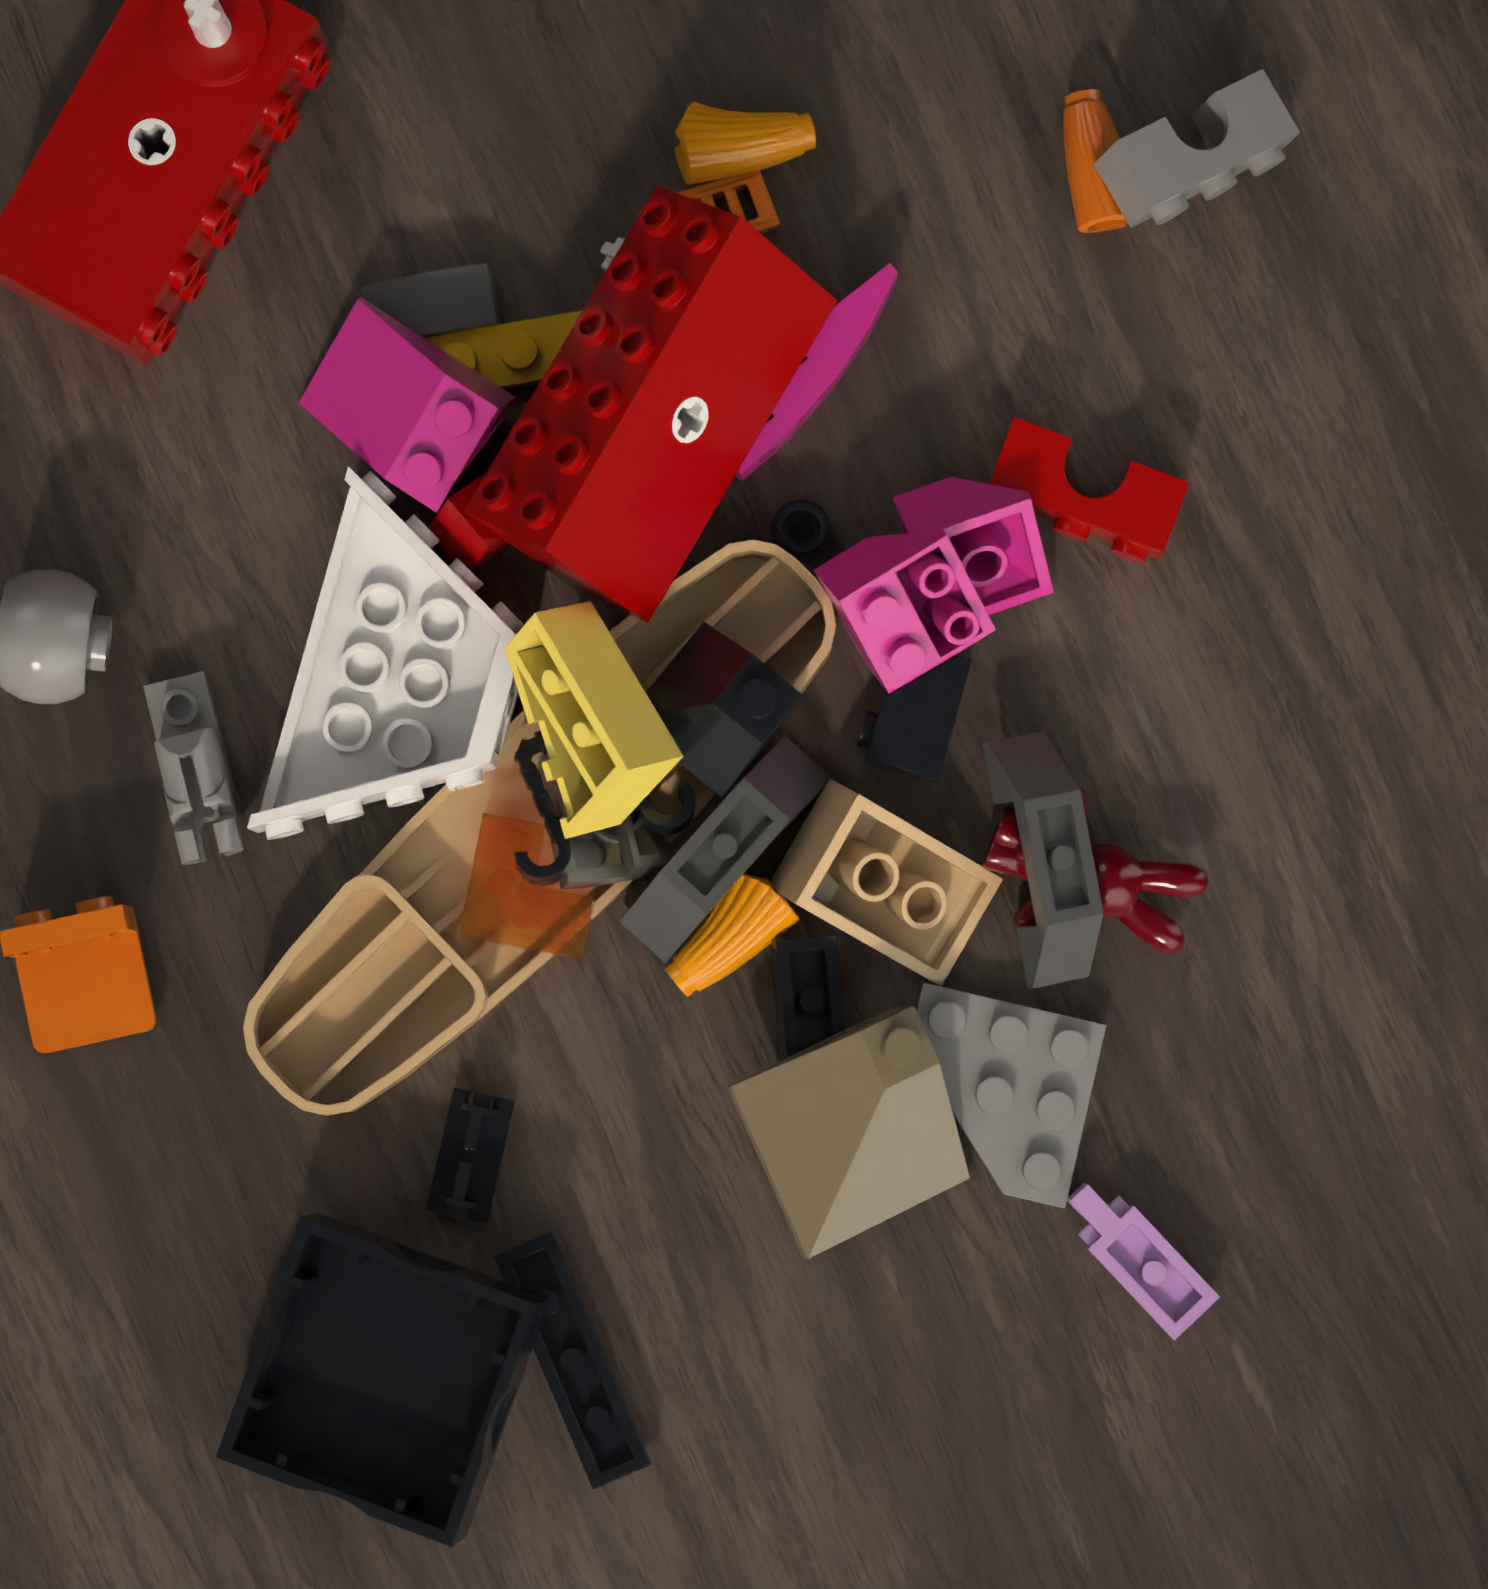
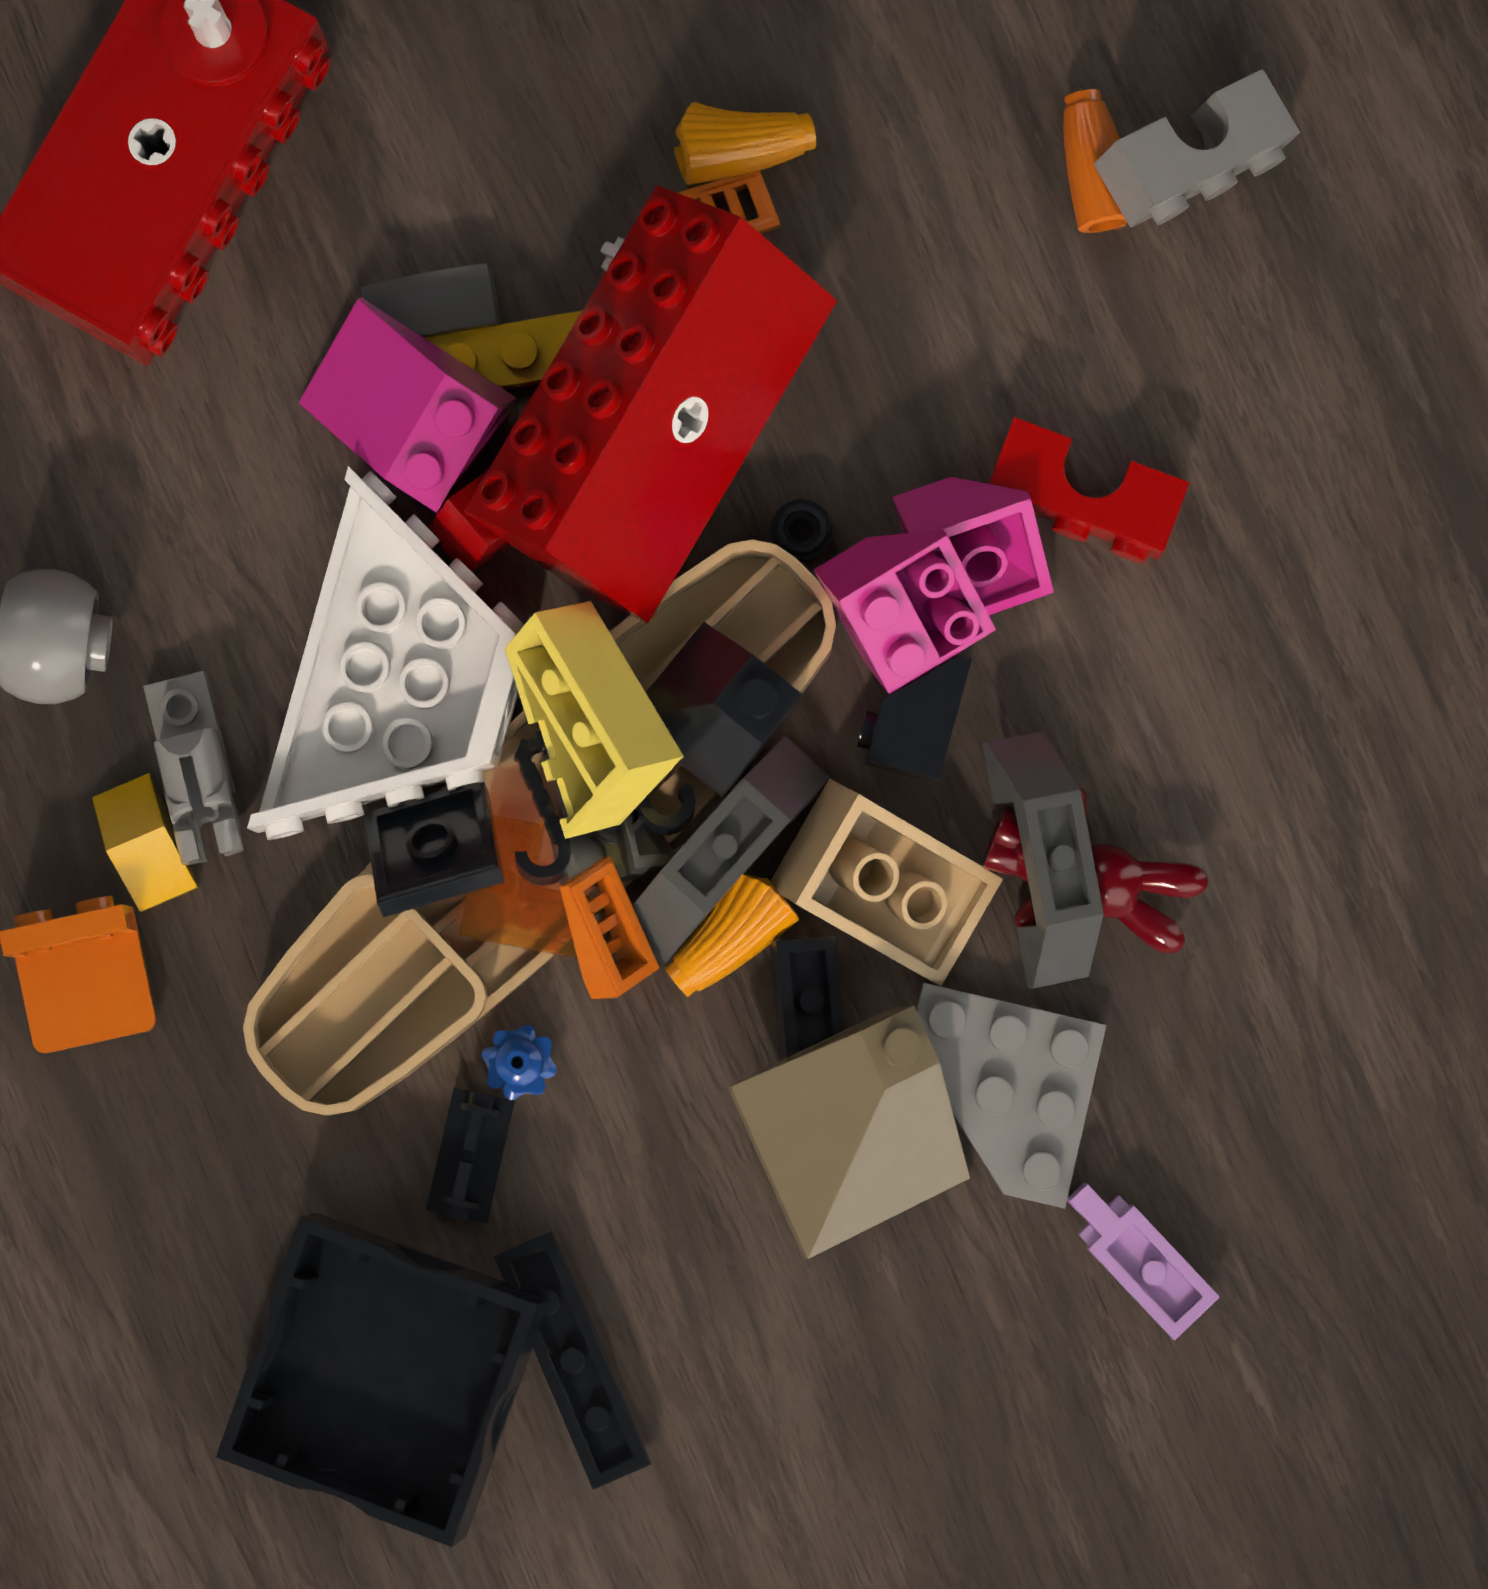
(142, 842): none -> yellow slope
(433, 848): none -> black tile
(519, 1062): none -> blue plant
(628, 941): none -> orange slope
(823, 366): dark pink slope -> none

